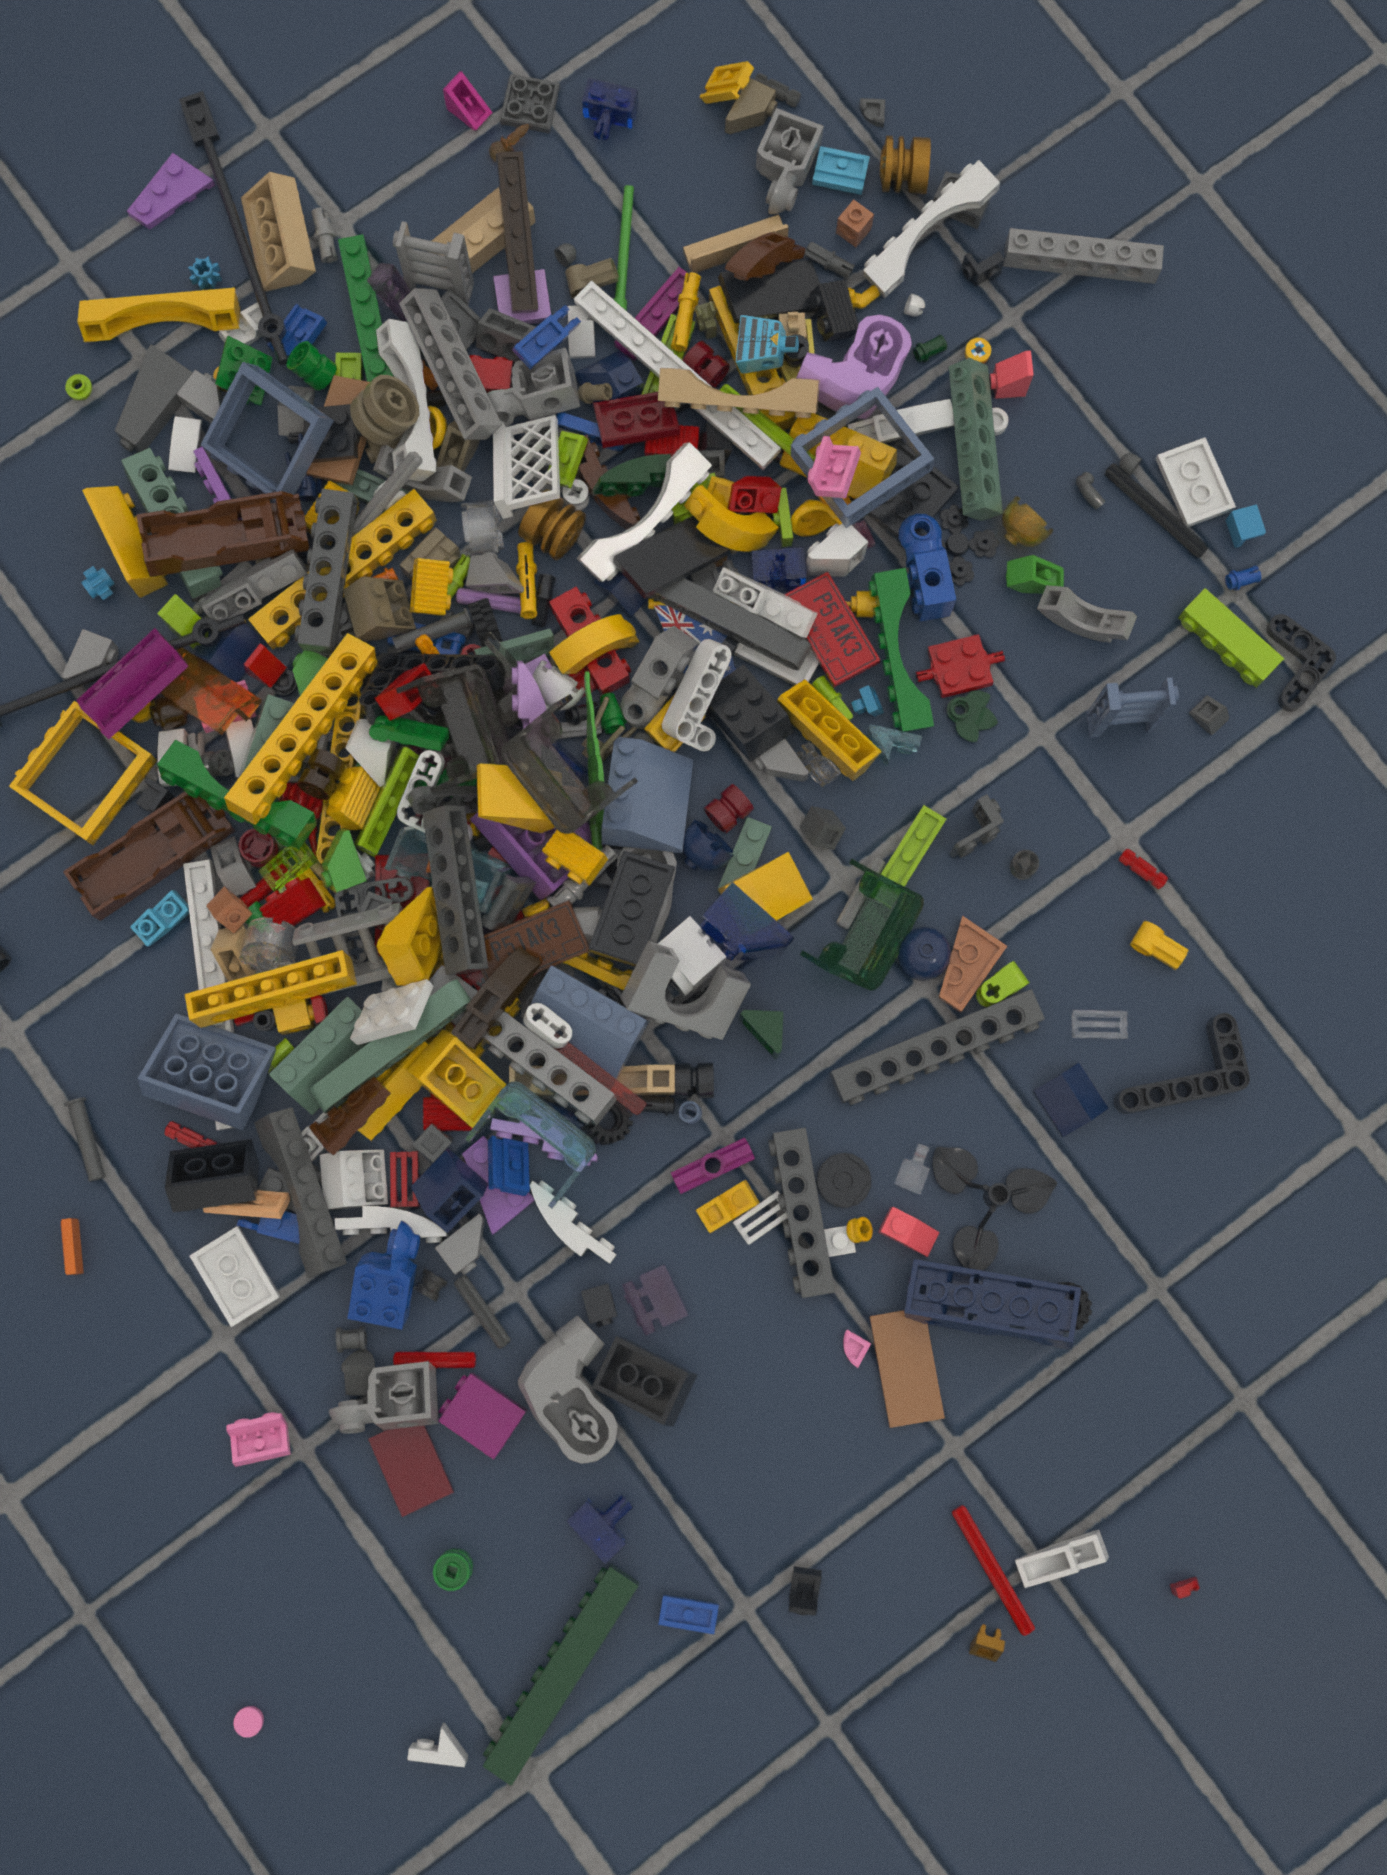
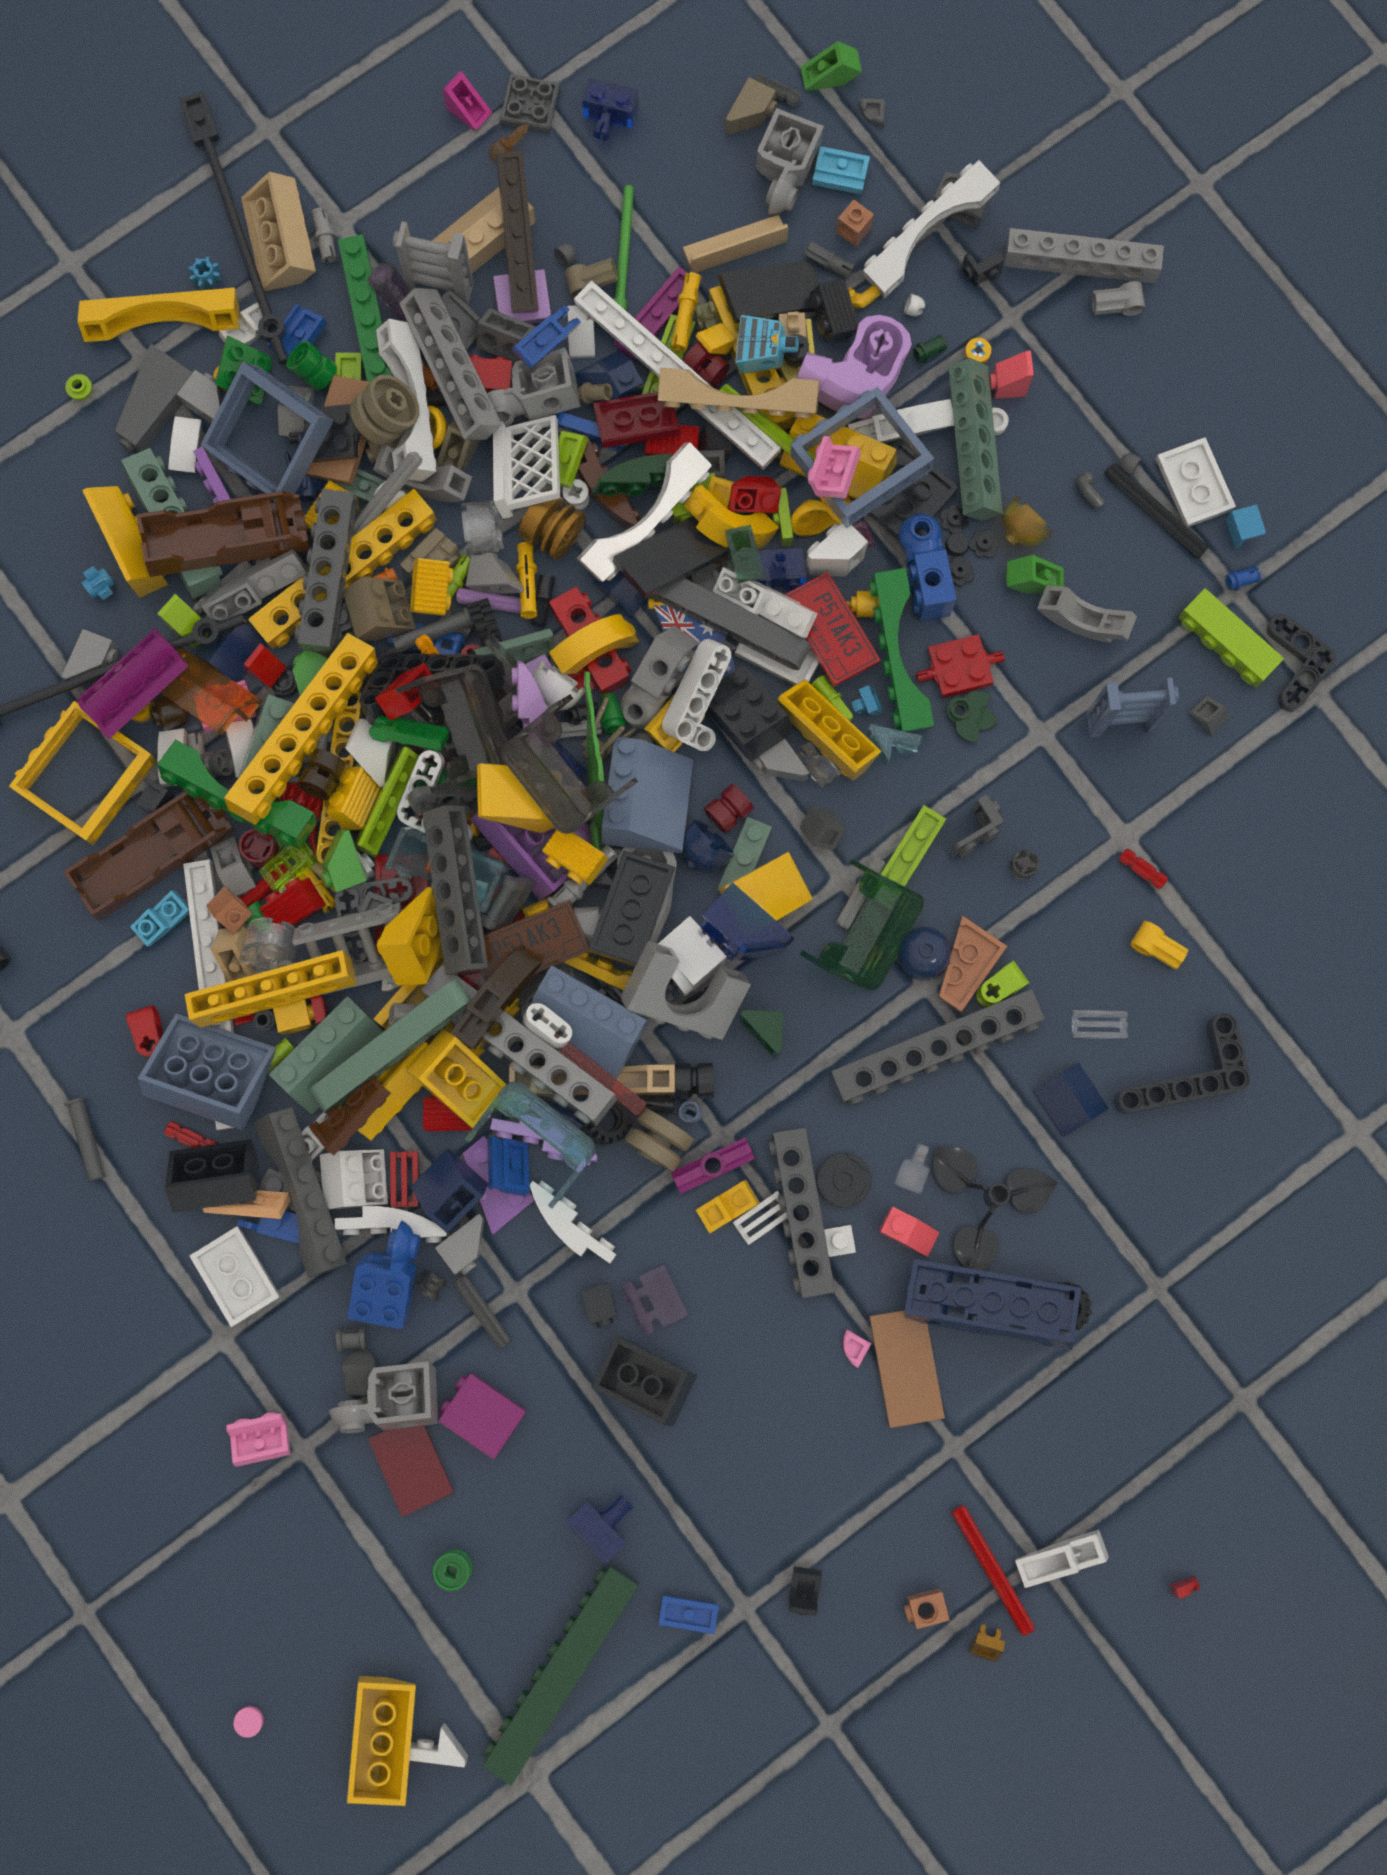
(72, 1246): orange tile -> none
(145, 1027): none -> red piece
(168, 190): medium lavender wing -> none
(381, 1741): none -> yellow slope
(391, 1012): white plate -> none
(432, 1142): dark grey panel -> none
(437, 1359): red axle -> none
(562, 1398): light grey piece -> none
(660, 1137): none -> dark tan wheel
(716, 339): none -> yellow slope
(726, 82): yellow plate -> none
(744, 554): none -> clear green slope
(763, 254): reddish brown slope -> none
(831, 67): none -> bright green slope
(859, 1230): yellow bush -> none
(905, 164): pearl gold wheel -> none
(939, 1611): none -> nougat brick
(1125, 299): none -> light grey piece

